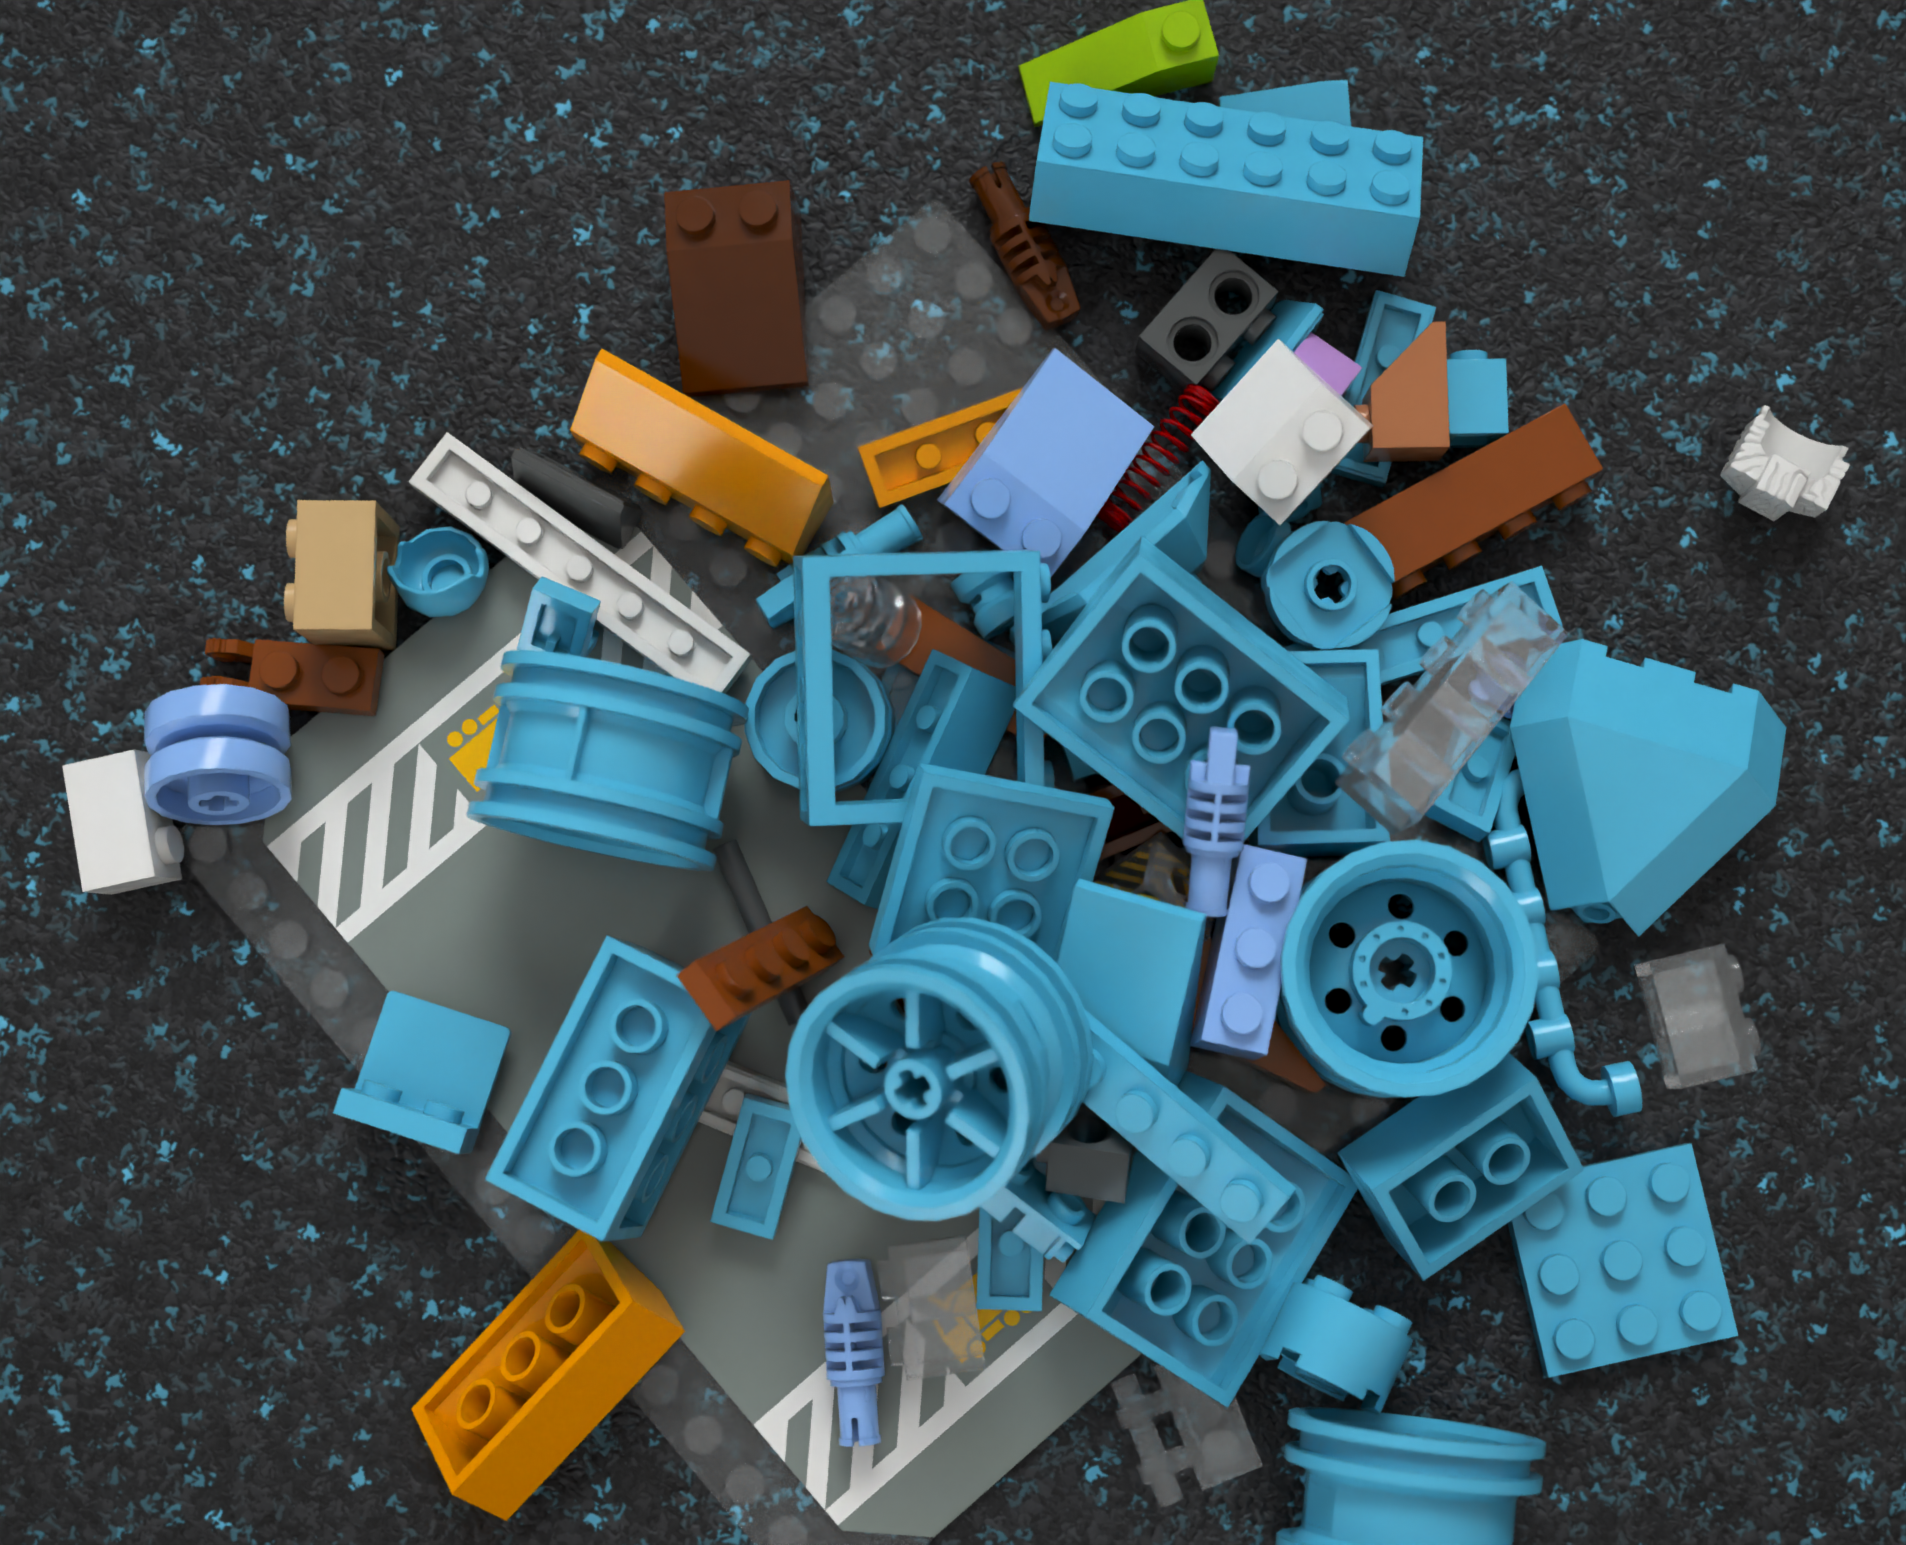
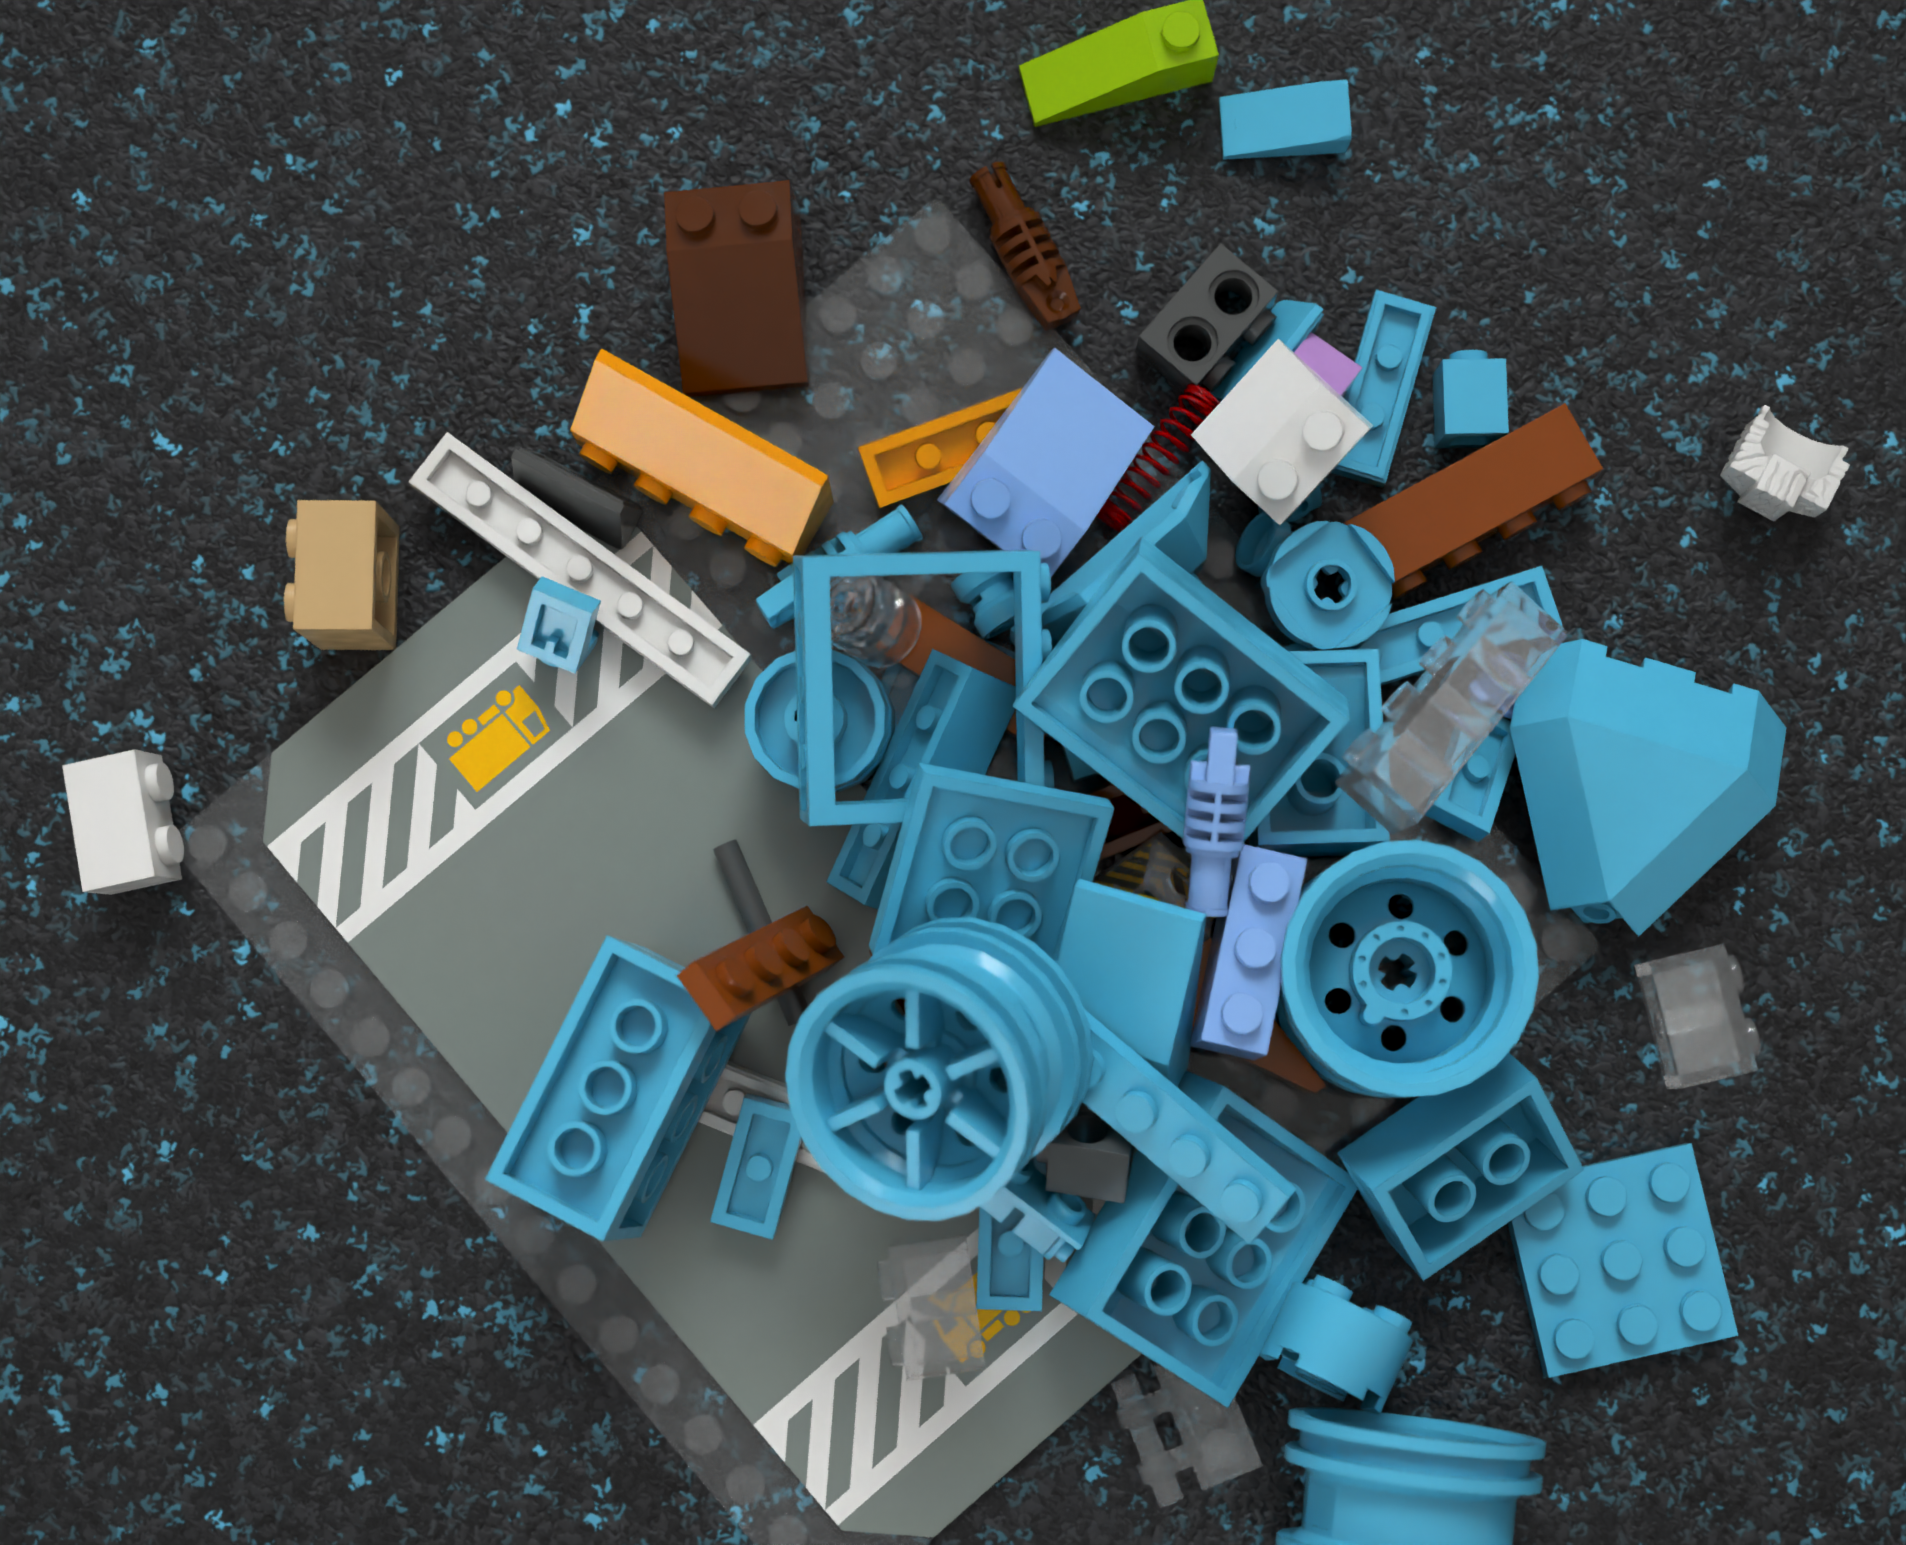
(217, 755): light blue wheel -> none
(305, 673): dark orange hinge -> none
(427, 1073): medium azure bracket -> none
(440, 571): medium azure hair -> none
(544, 1374): light orange slope -> none
(609, 759): medium azure wheel -> none
(854, 1348): light blue hinge -> none
(1228, 179): medium azure brick -> none
(1410, 403): nougat slope -> none
(1552, 1033): medium azure bar -> none

